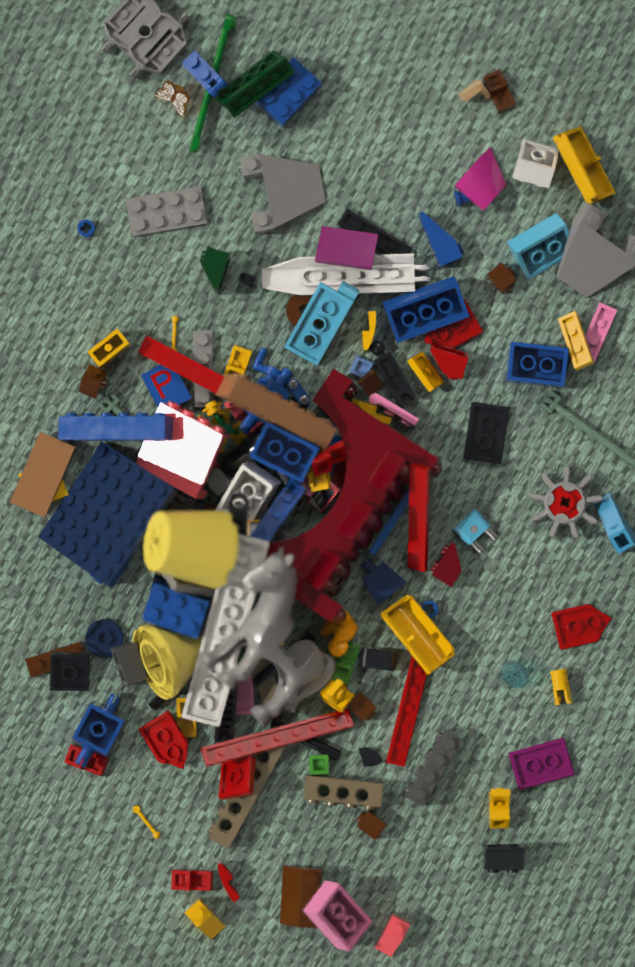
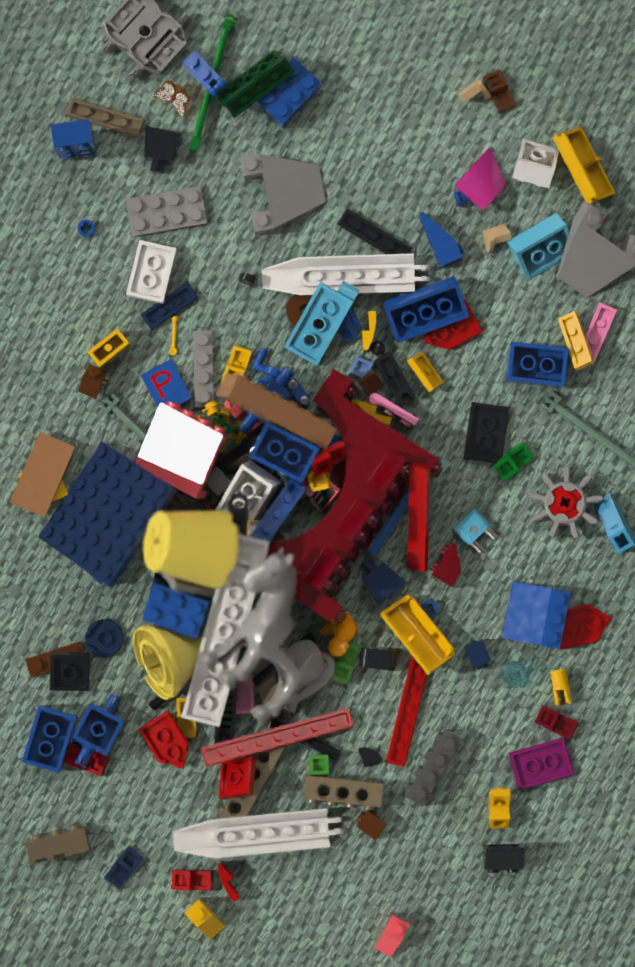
(49, 738): none -> blue brick
(57, 844): none -> dark tan wedge
(73, 139): none -> blue brick
(105, 117): none -> dark tan tile
(115, 427): blue brick -> none
(123, 867): none -> dark blue slope
(128, 663): dark grey hinge -> none
(136, 809): yellow hinge -> none
(151, 272): none -> white plate
(160, 147): none -> black torso
(172, 305): none -> dark blue tile
(181, 364): red tile -> none
(215, 267): dark green slope -> none
(257, 834): none -> white hinge
(298, 889): reddish brown slope -> none
(337, 695): yellow brick -> none
(337, 915): bright pink brick -> none
(346, 248): magenta tile -> none
(352, 324): none -> blue piece
(362, 707): reddish brown brick -> none
(451, 361): red slope -> none
(477, 654): none -> dark blue brick
(494, 236): none -> tan tile
(502, 278): reddish brown brick -> none
(513, 460): none -> green slope
(536, 615): none -> blue slope
(556, 722): none -> dark red slope

